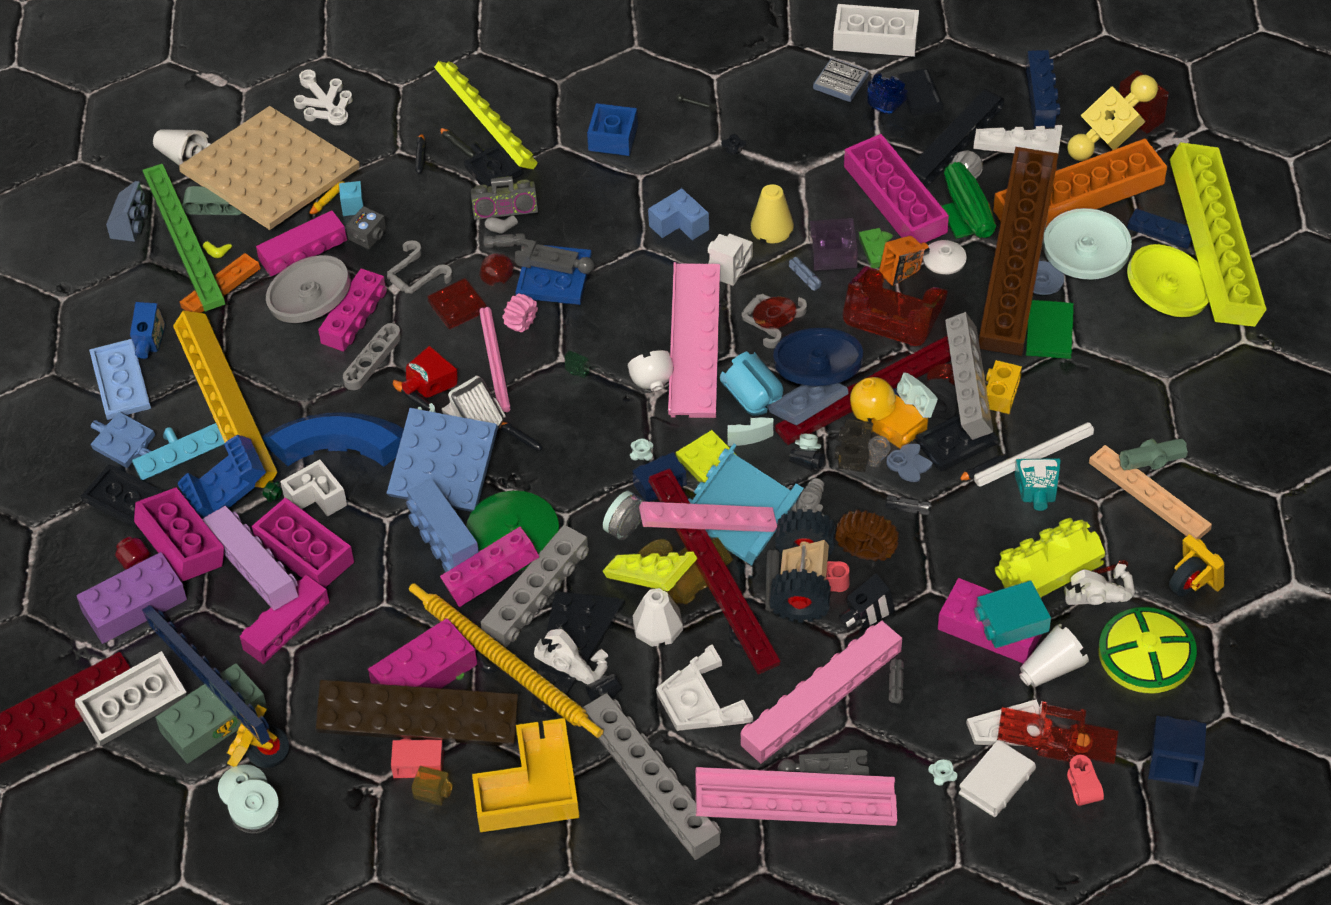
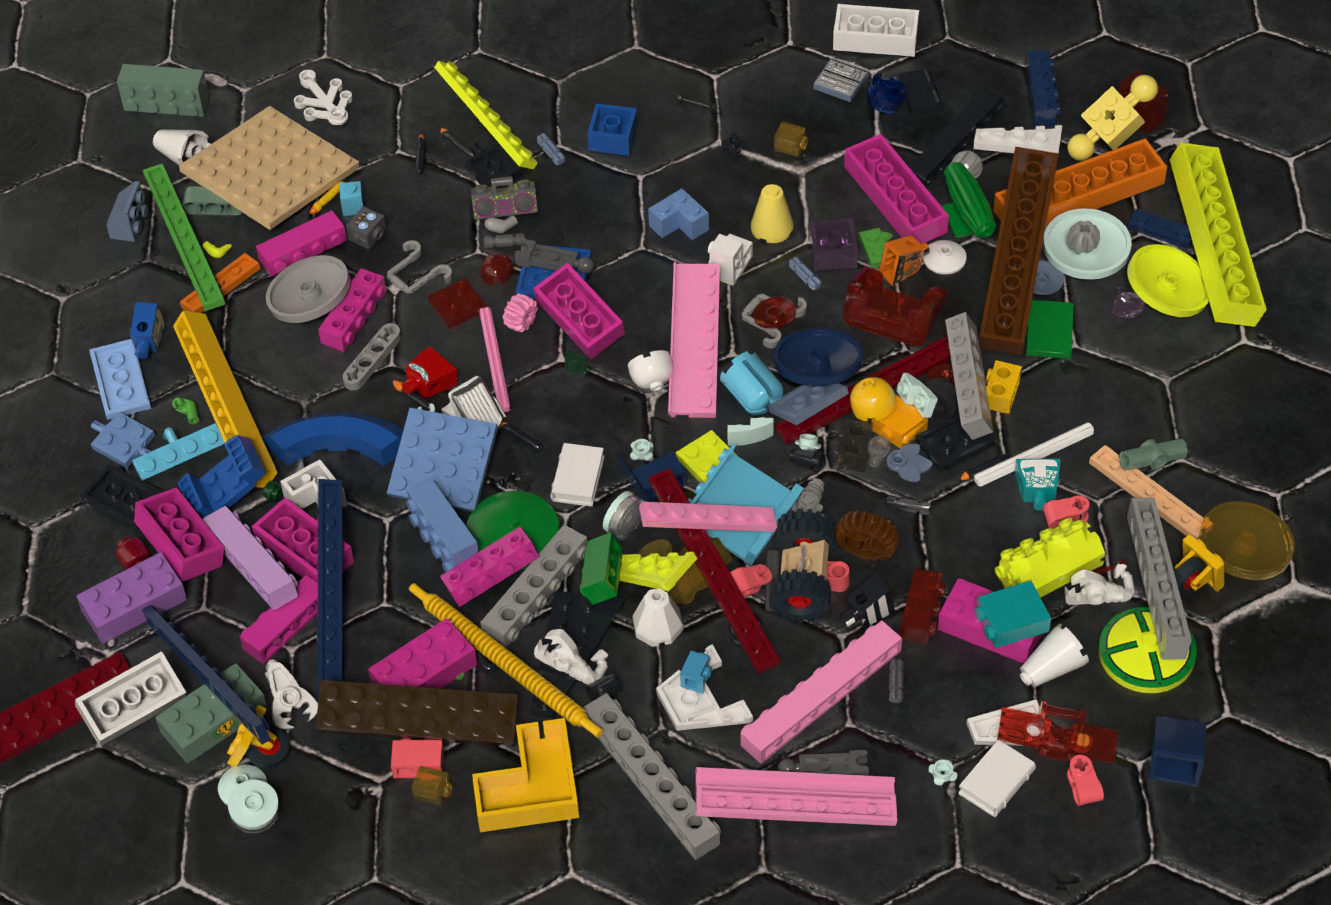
(163, 90): none -> sand green brick
(188, 408): none -> bright green arm
(287, 695): none -> white animal
(329, 581): none -> dark blue plate
(551, 149): none -> sand blue axle
(577, 474): none -> white piece
(579, 311): none -> dark pink brick
(601, 568): none -> green brick
(632, 479): none -> dark blue sticker
(695, 672): none -> dark azure brick
(751, 578): none -> coral piece
(790, 139): none -> clear yellow brick
(922, 606): none -> clear red brick
(1063, 509): none -> coral piece
(1083, 237): none -> light grey piece
(1127, 304): none -> clear purple piece
(1158, 579): none -> light grey brick
(1248, 540): none -> clear yellow dish

